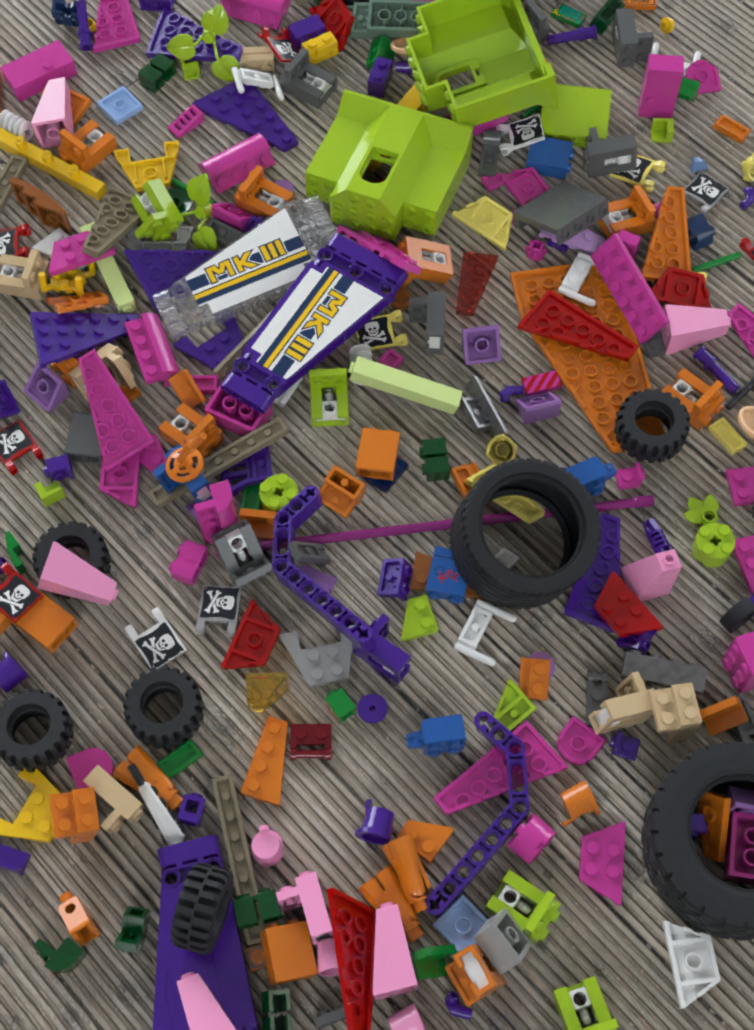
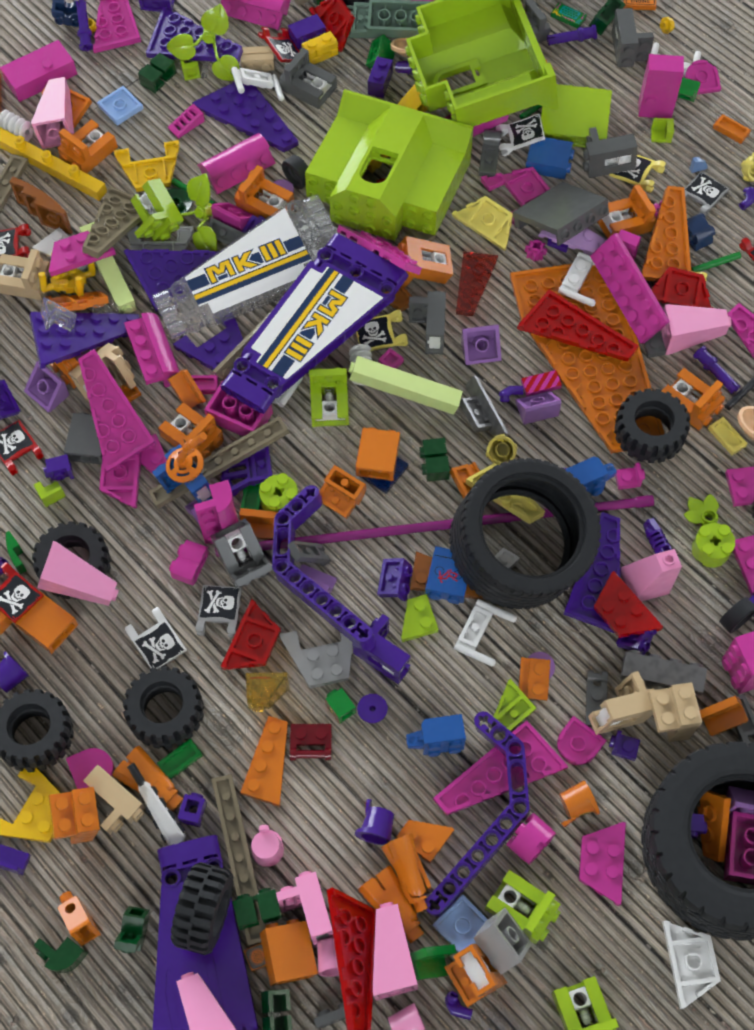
(54, 313): none -> clear slope
(294, 170): none -> black tyre

